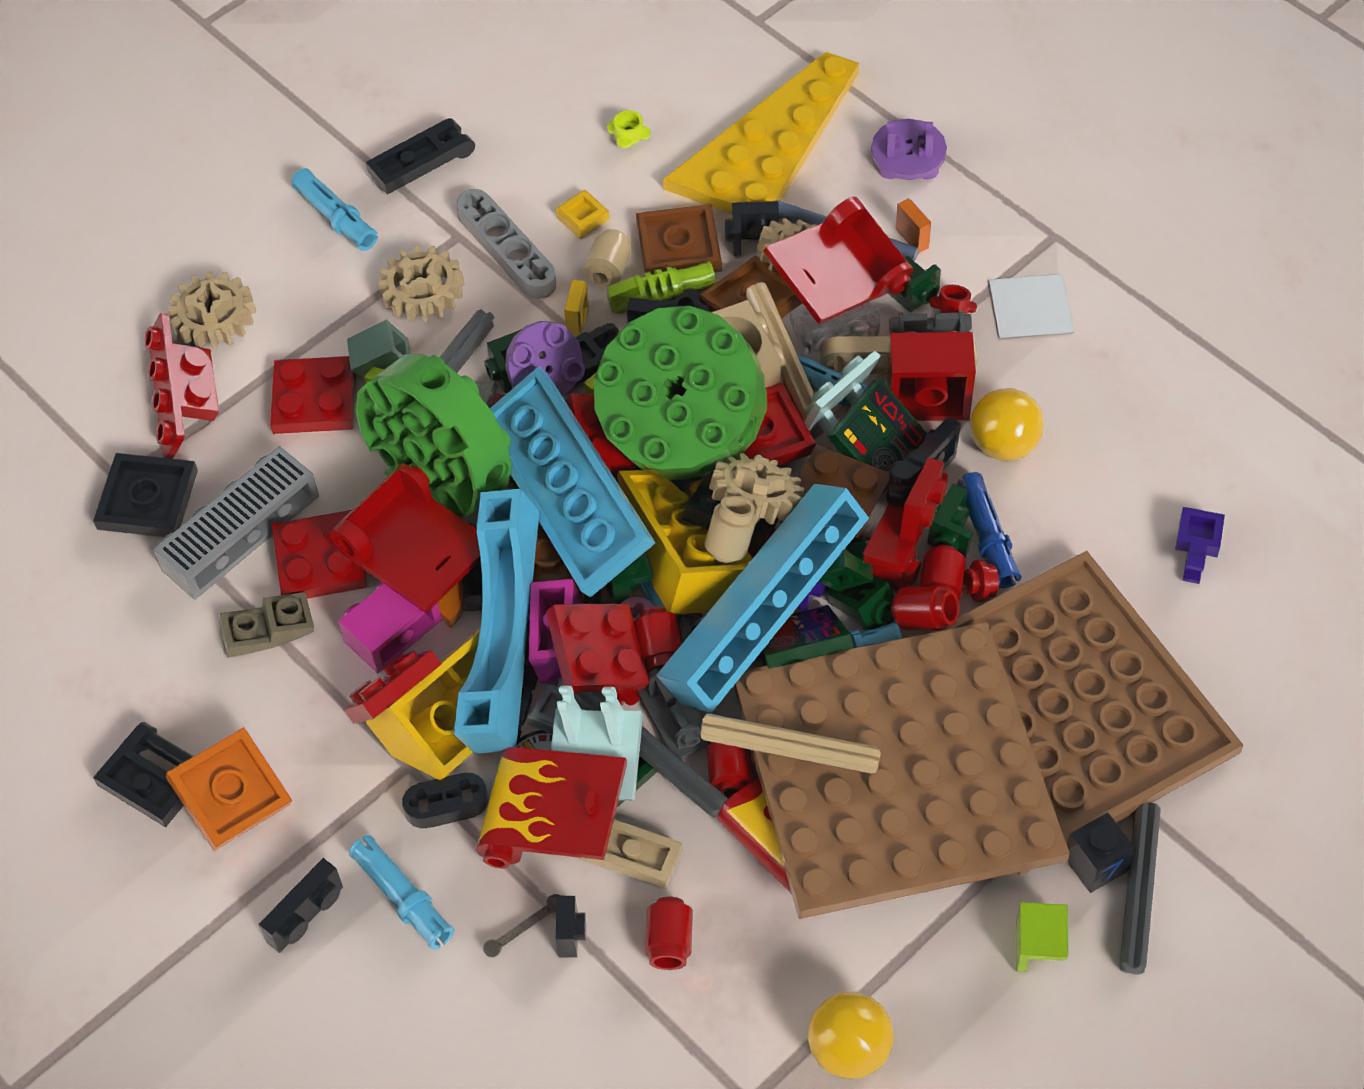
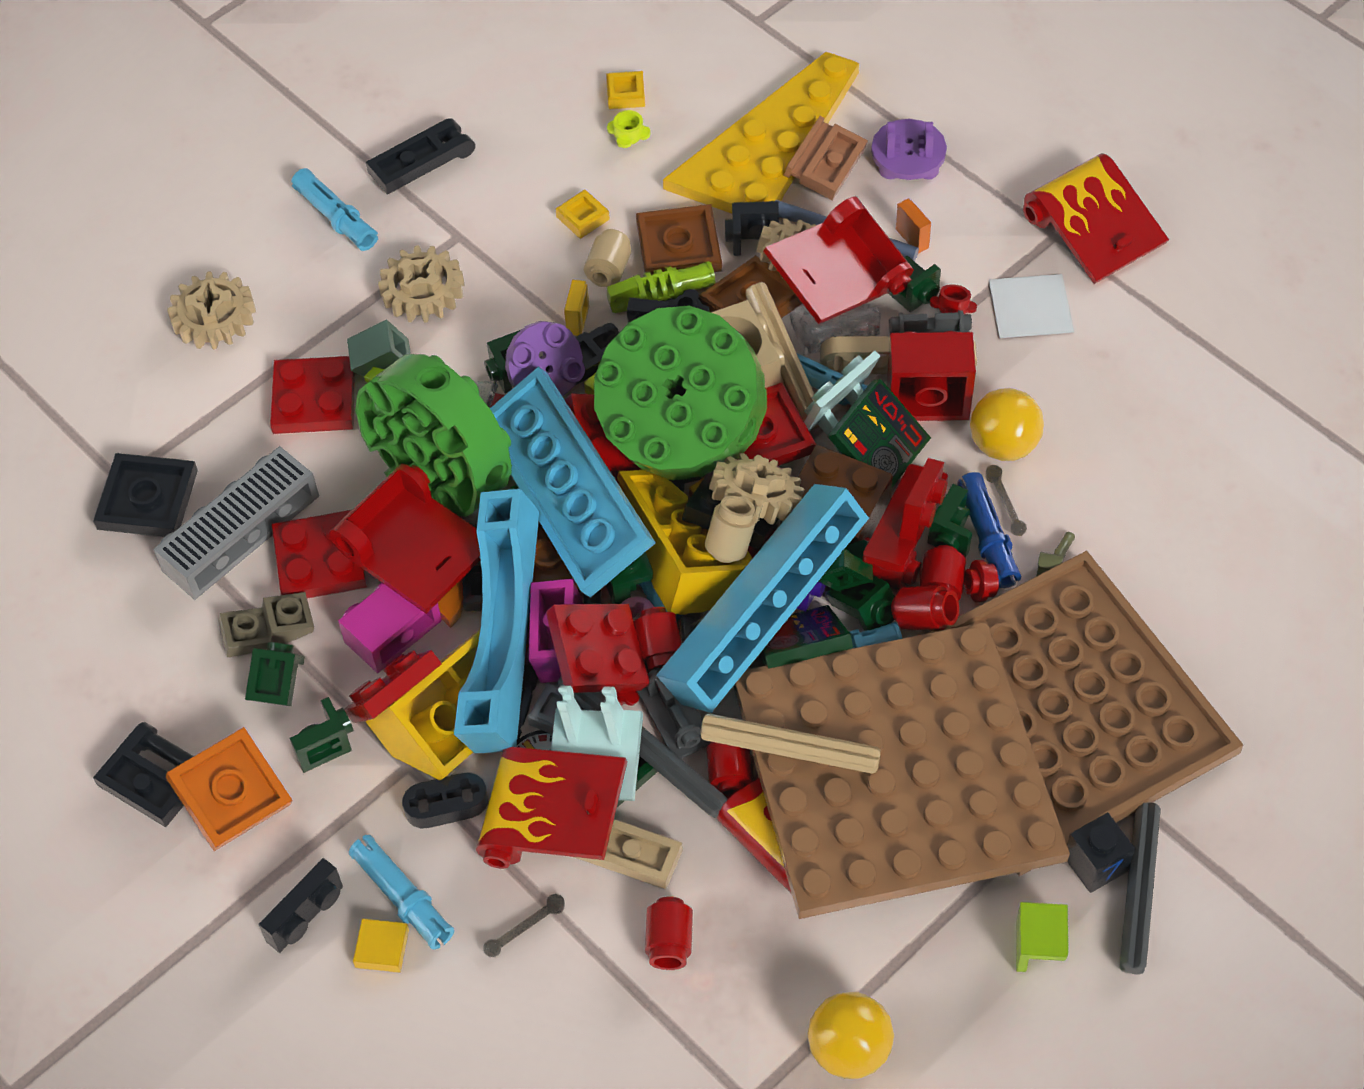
(181, 384): red bracket -> none
(273, 674): none -> dark green bracket
(323, 741): none -> dark green bracket
(381, 945): none -> yellow tile
(468, 340): dark grey axle -> none
(503, 244): light grey beam -> none
(569, 926): black plate -> none
(625, 90): none -> yellow tile
(826, 158): none -> nougat plate
(938, 445): black hinge -> none
(994, 475): none -> clear smoke hinge
(1048, 561): none -> olive hand
(1093, 213): none -> red door
(1200, 537): dark purple plate -> none

